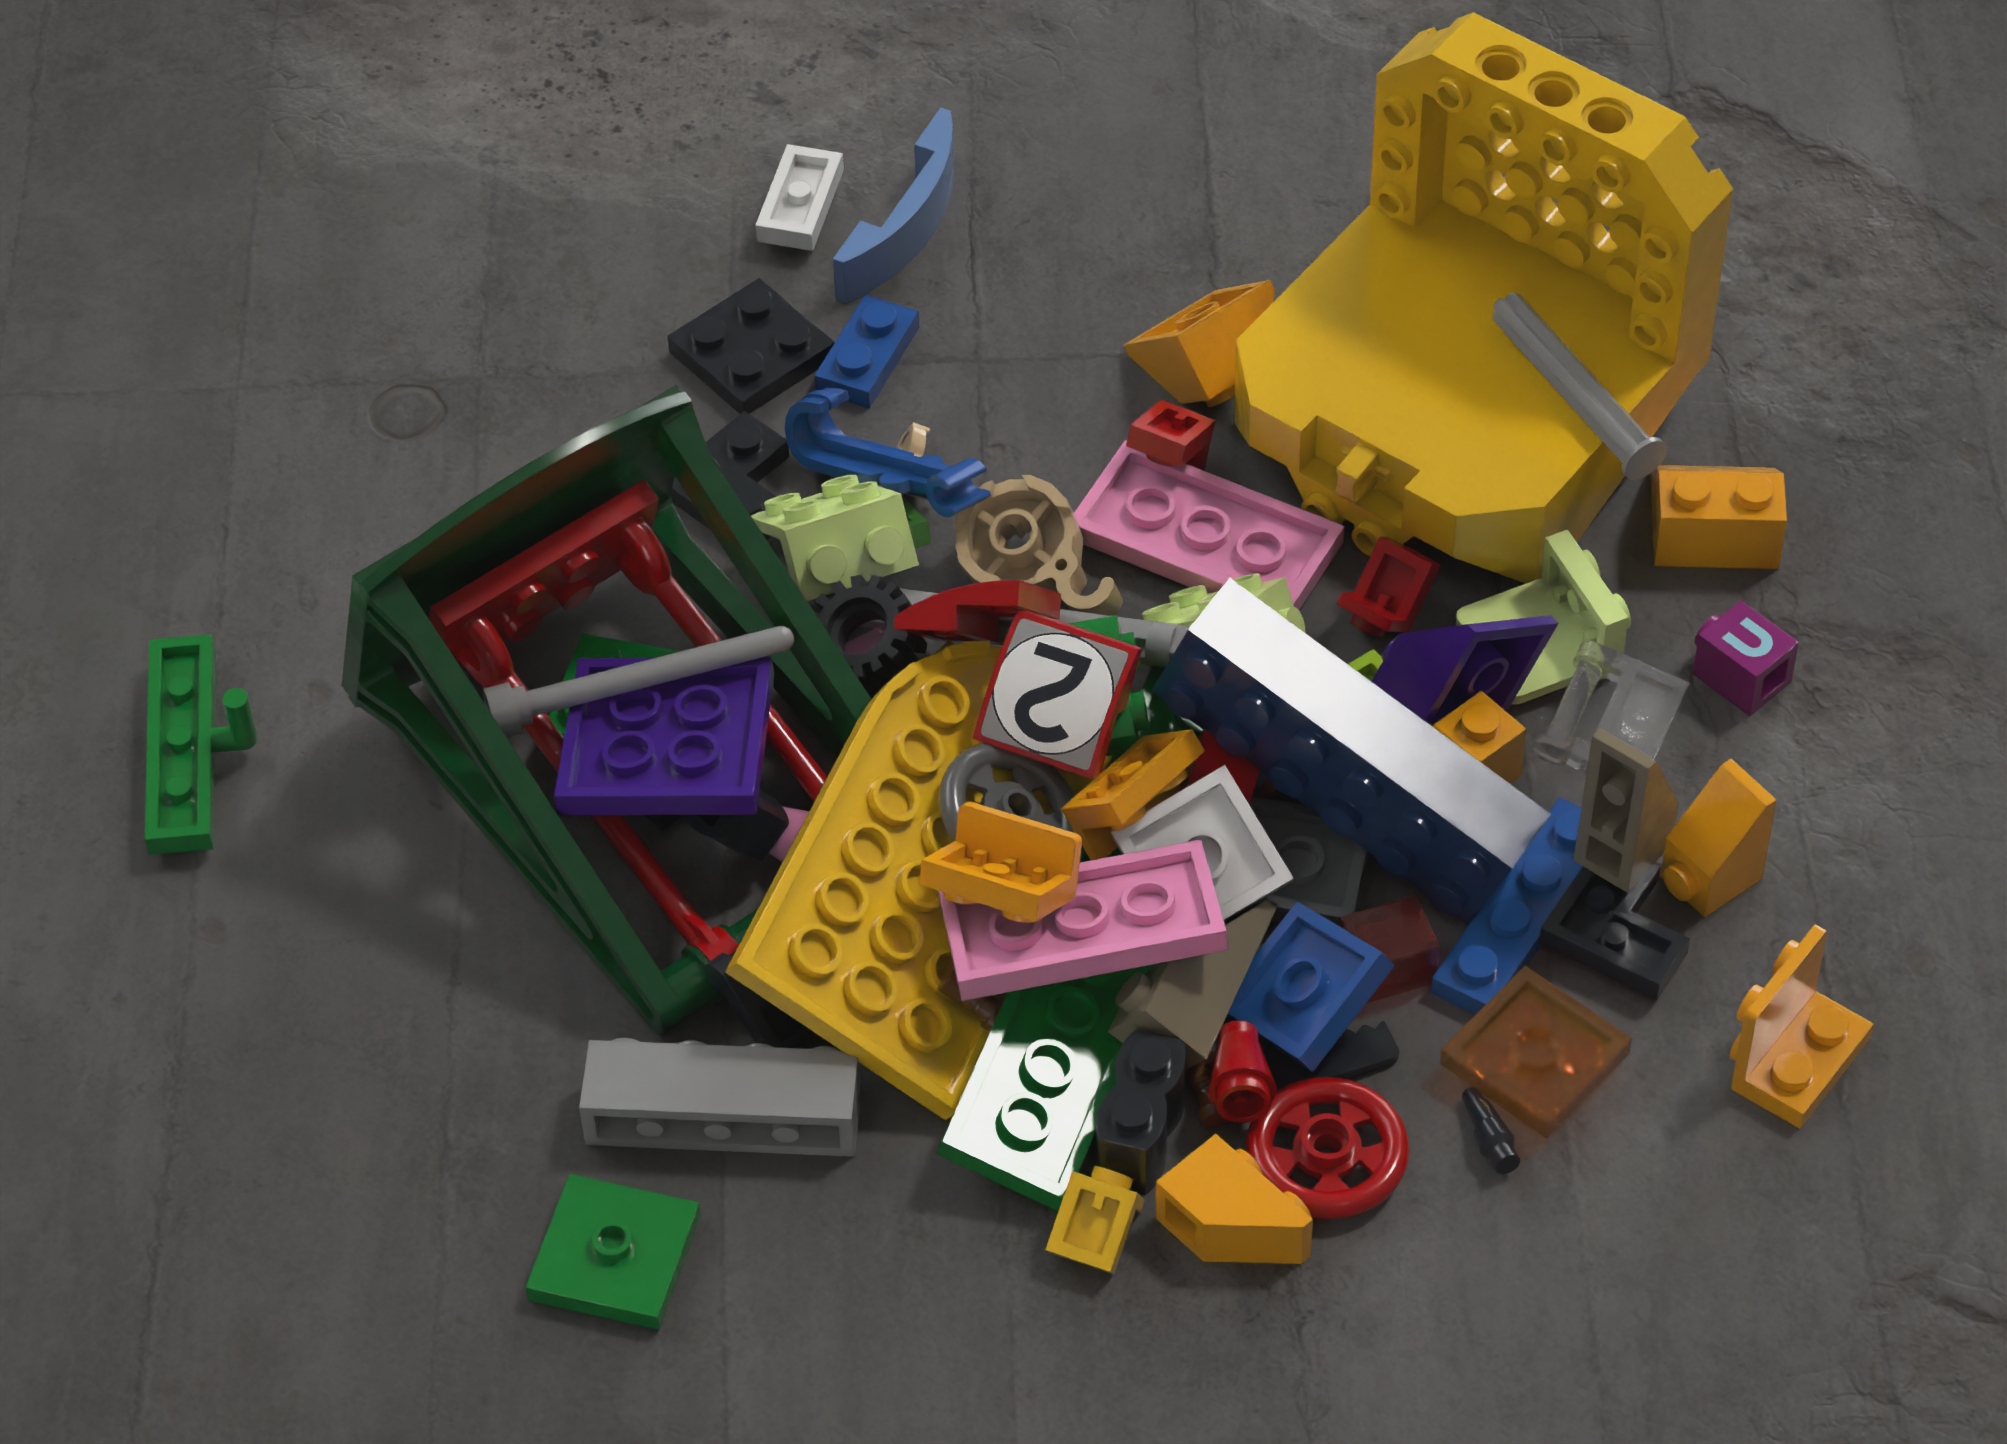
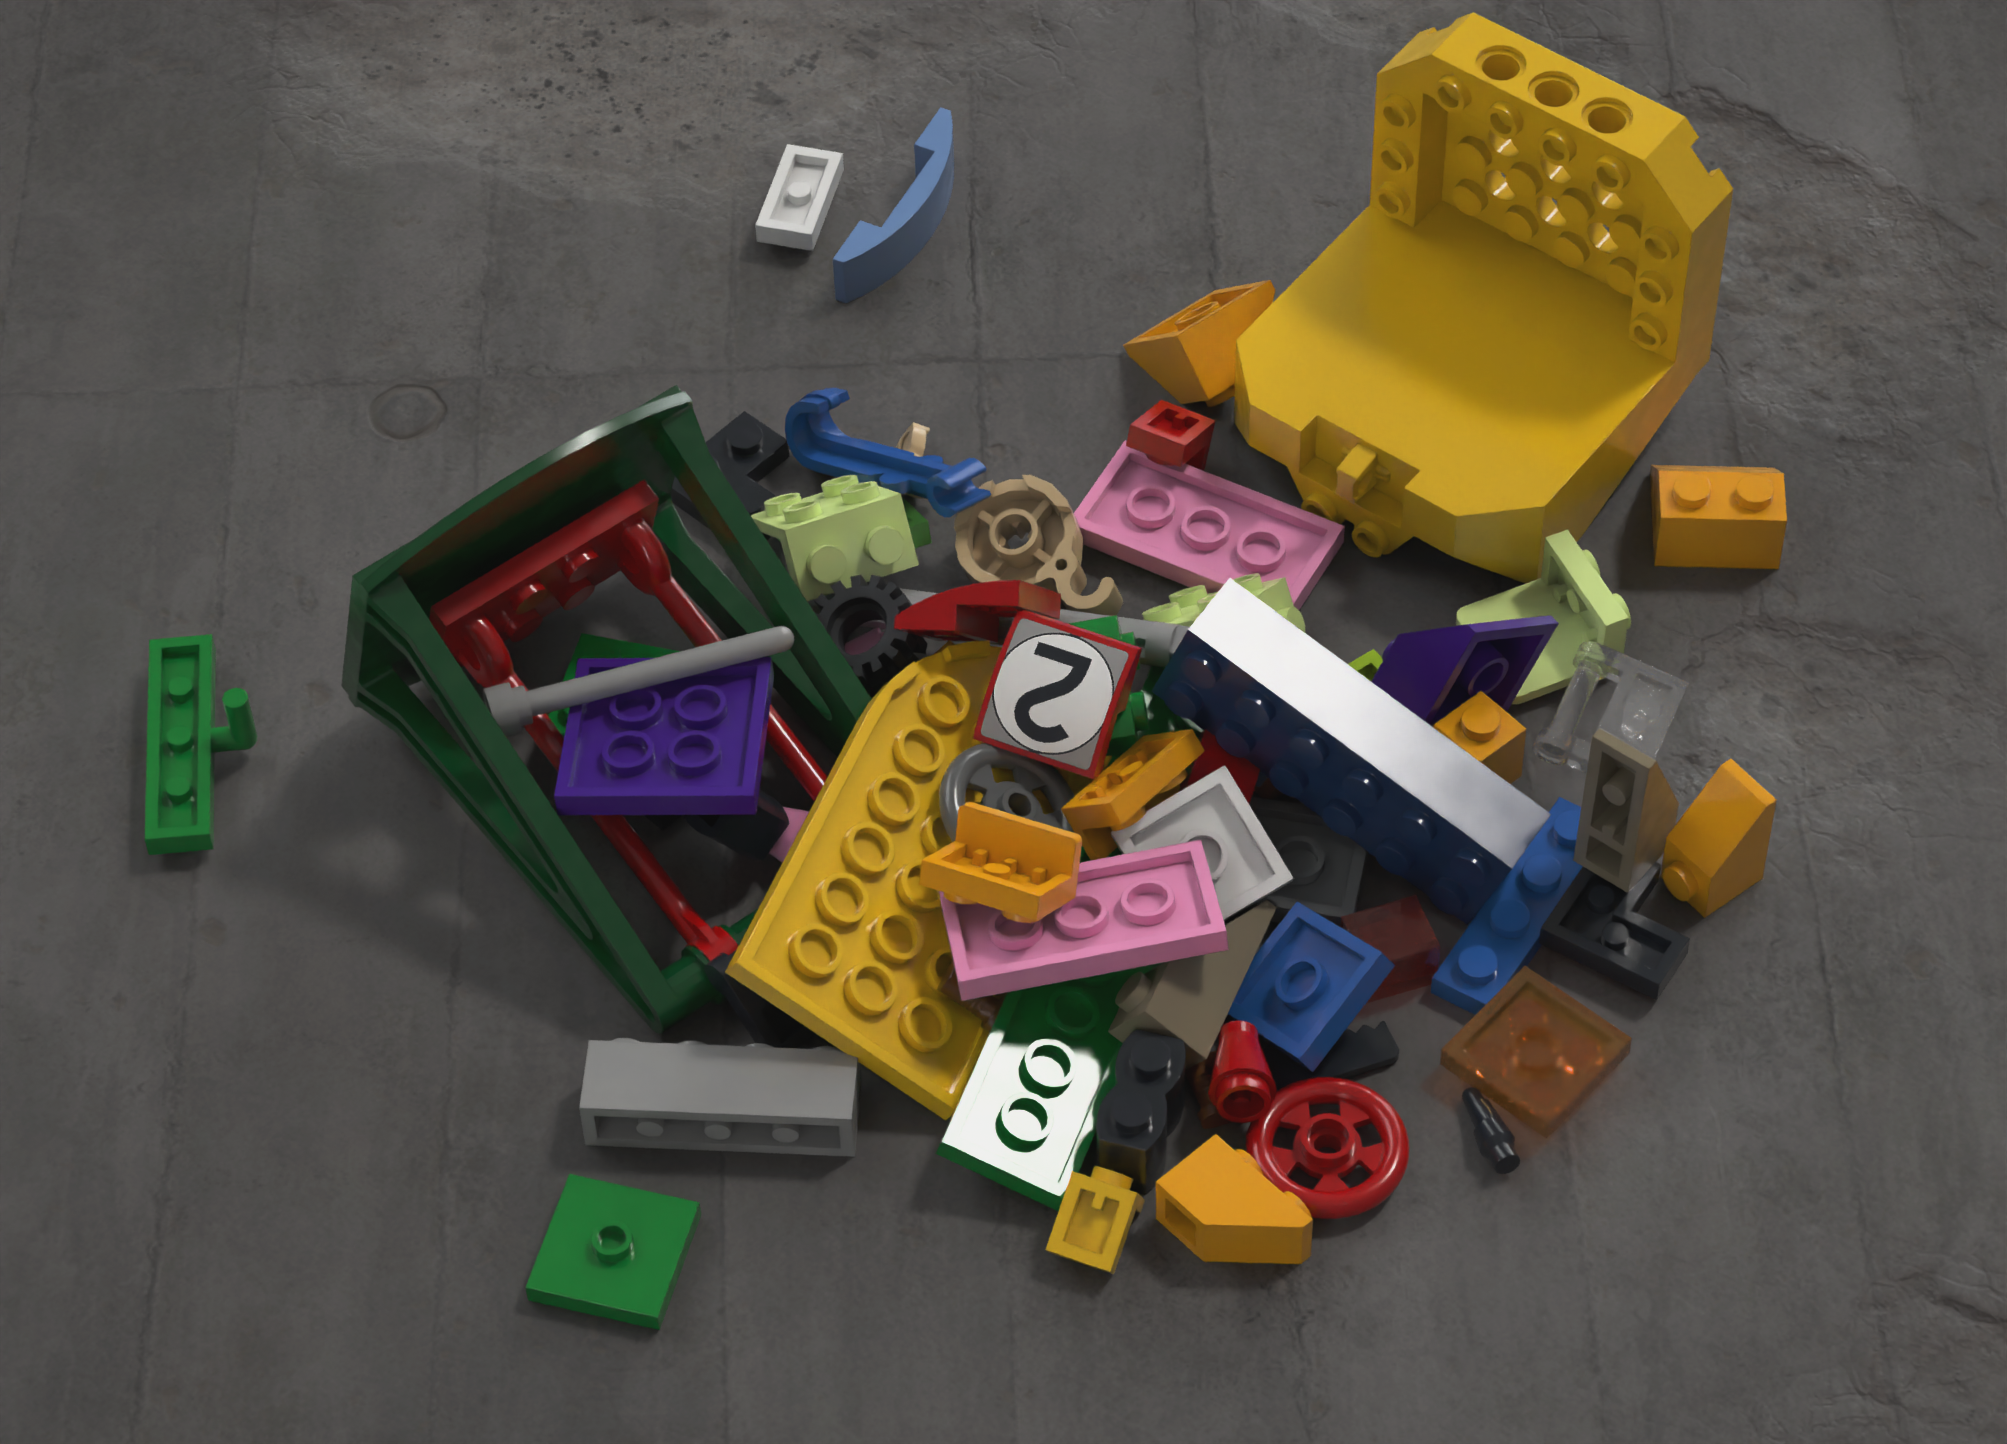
(750, 347): black plate -> none
(868, 349): blue plate -> none
(1390, 589): red bracket -> none
(1579, 387): light grey axle -> none
(1744, 657): magenta brick -> none
(1793, 1037): light orange bracket -> none

